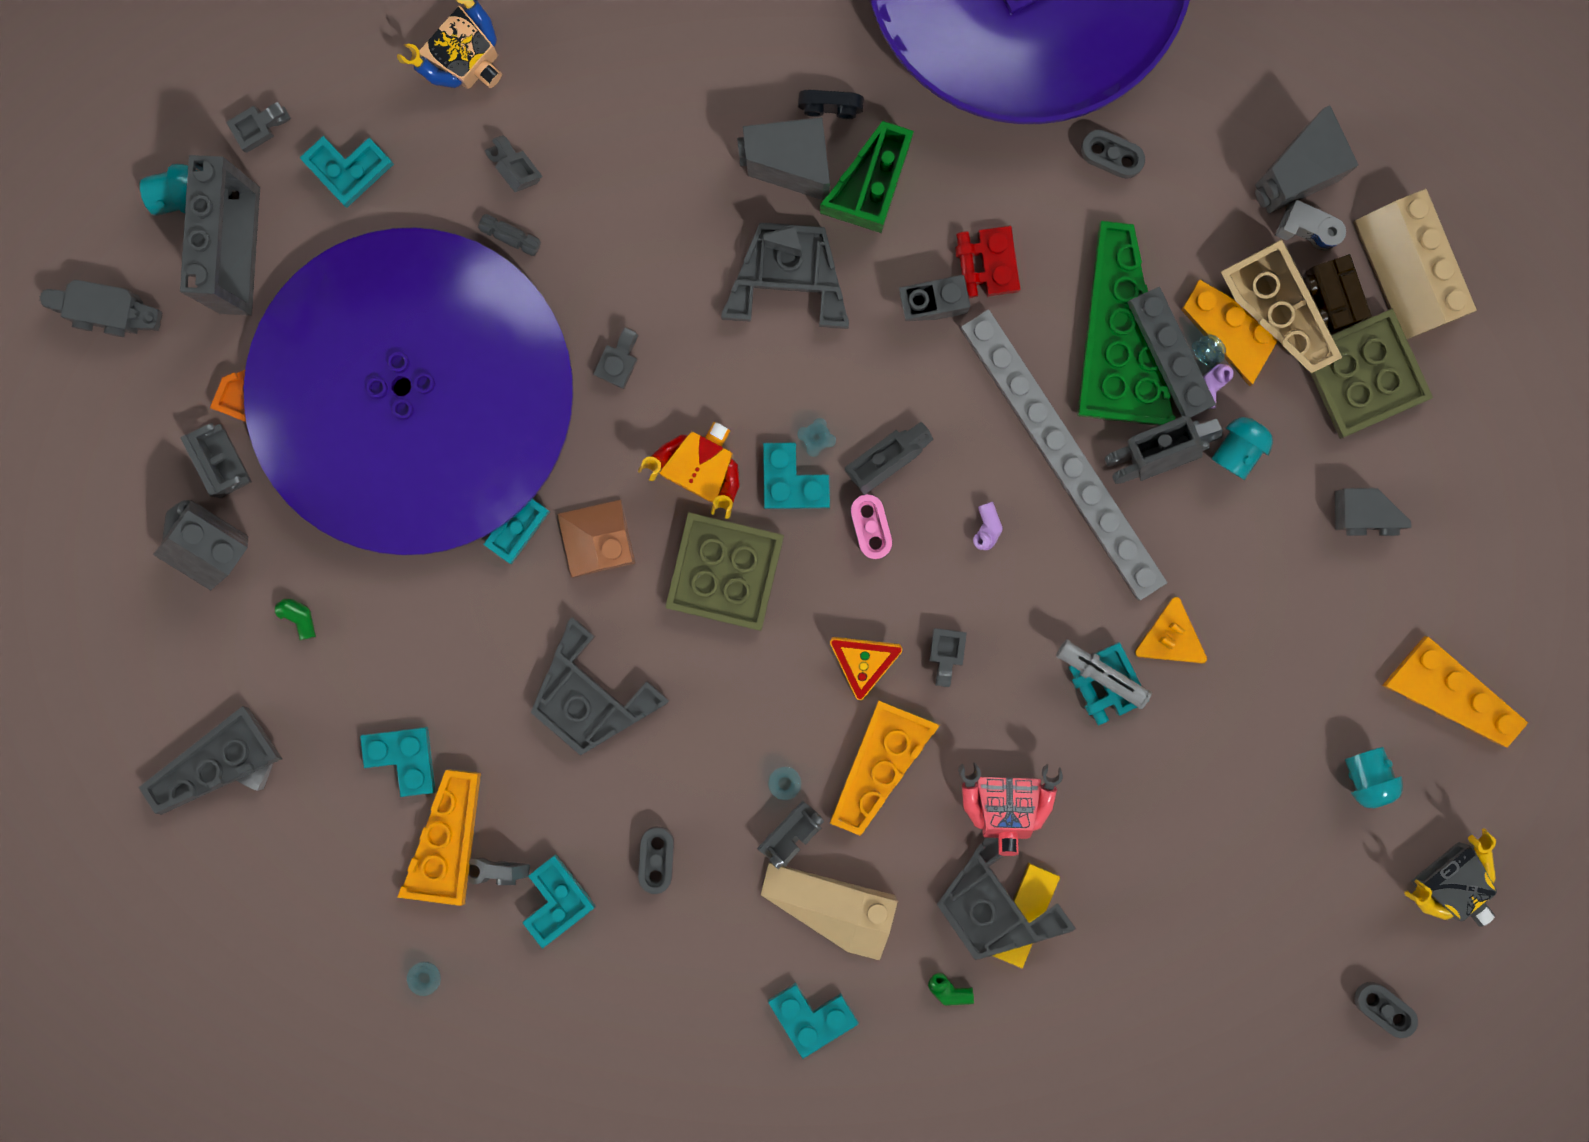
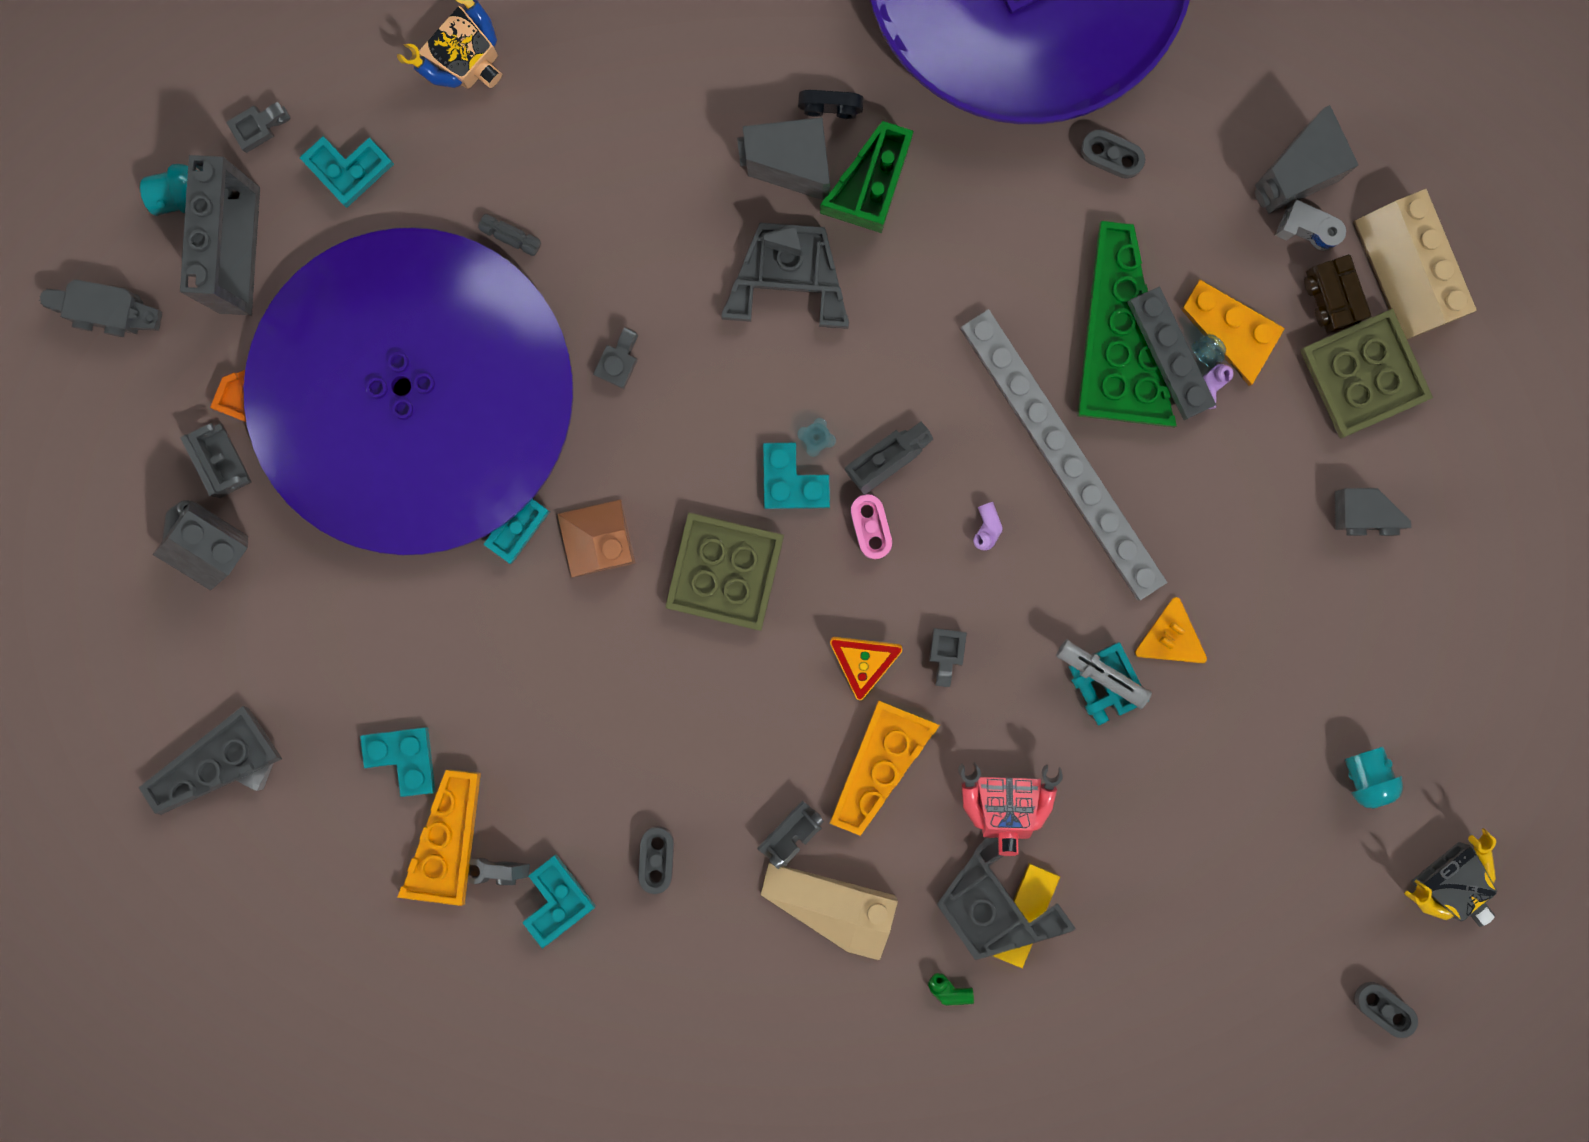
(298, 614): green arm -> none
(416, 985): clear light blue plate -> none
(513, 166): dark grey plate -> none
(578, 706): dark grey wing -> none
(699, 466): torso -> none
(777, 791): clear light blue plate -> none
(809, 1027): teal plate -> none
(935, 299): dark grey slope -> none
(998, 261): red plate -> none
(1164, 448): dark grey hinge -> none
(1243, 446): teal piece -> none
(1278, 298): tan wedge -> none
(1450, 690): light orange wing -> none

